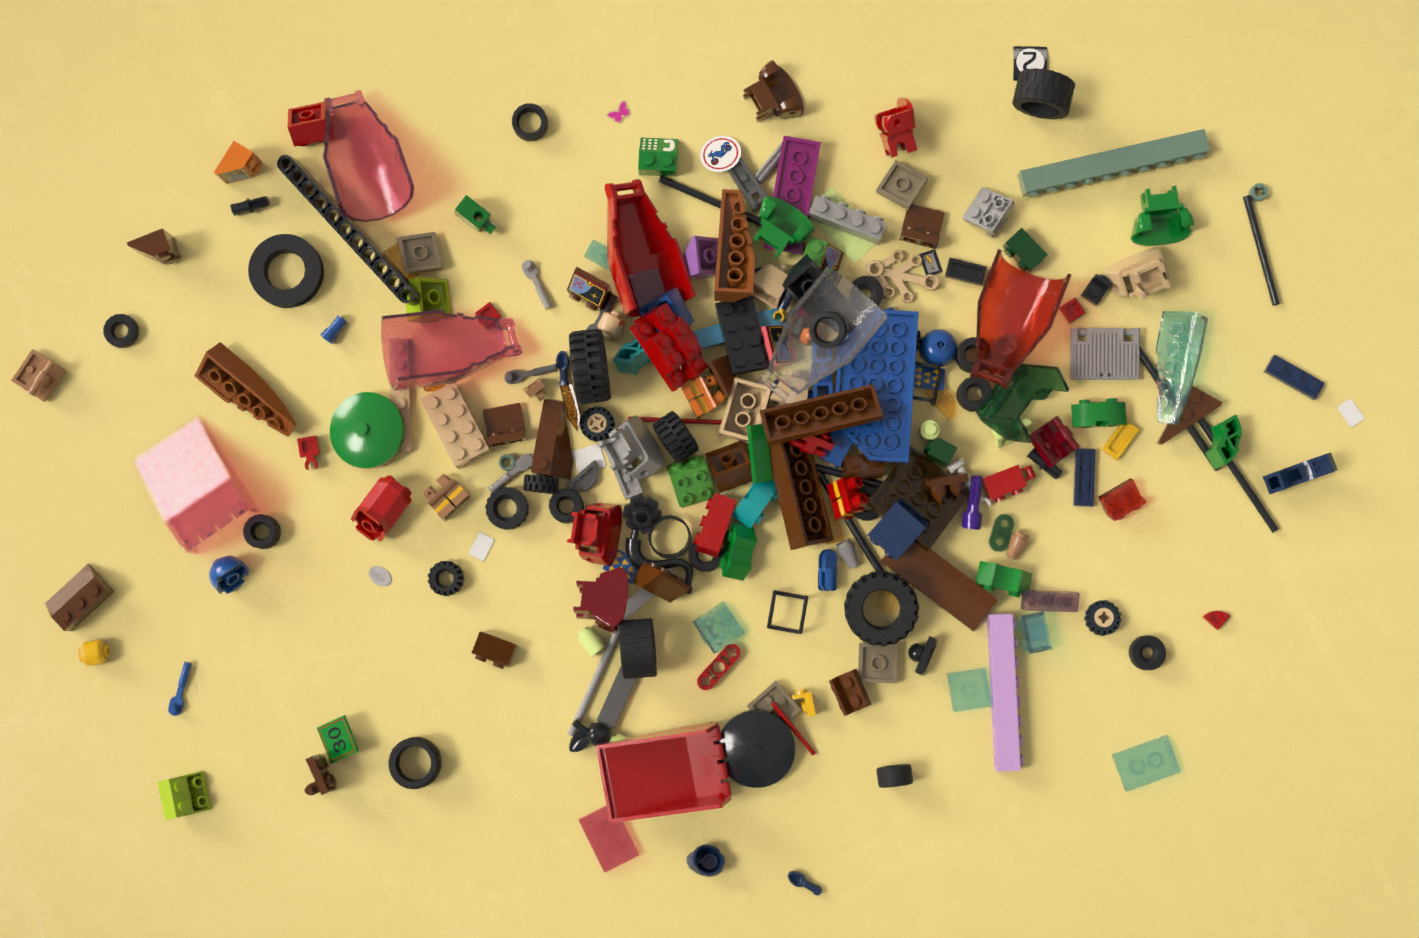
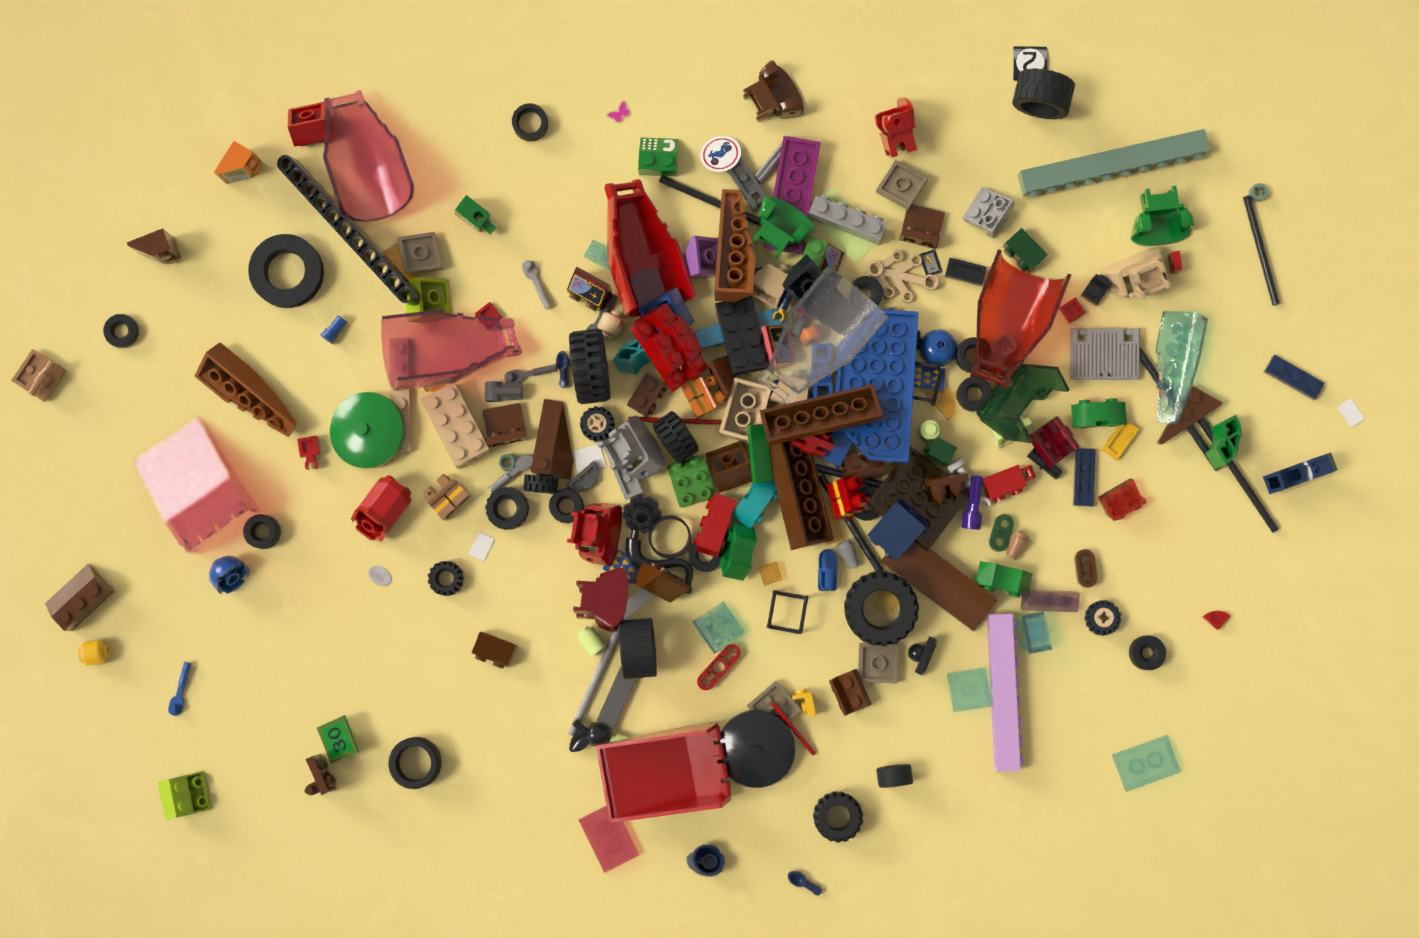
(249, 205): black axle -> none
(497, 391): none -> dark grey piece
(535, 389): medium nougat tile -> none
(570, 405): sticker -> none
(646, 395): none -> reddish brown bracket
(770, 573): none -> clear yellow tile
(813, 329): black tyre -> none
(838, 834): none -> black tyre
(1087, 568): none -> reddish brown plate
(1175, 262): none -> red tile

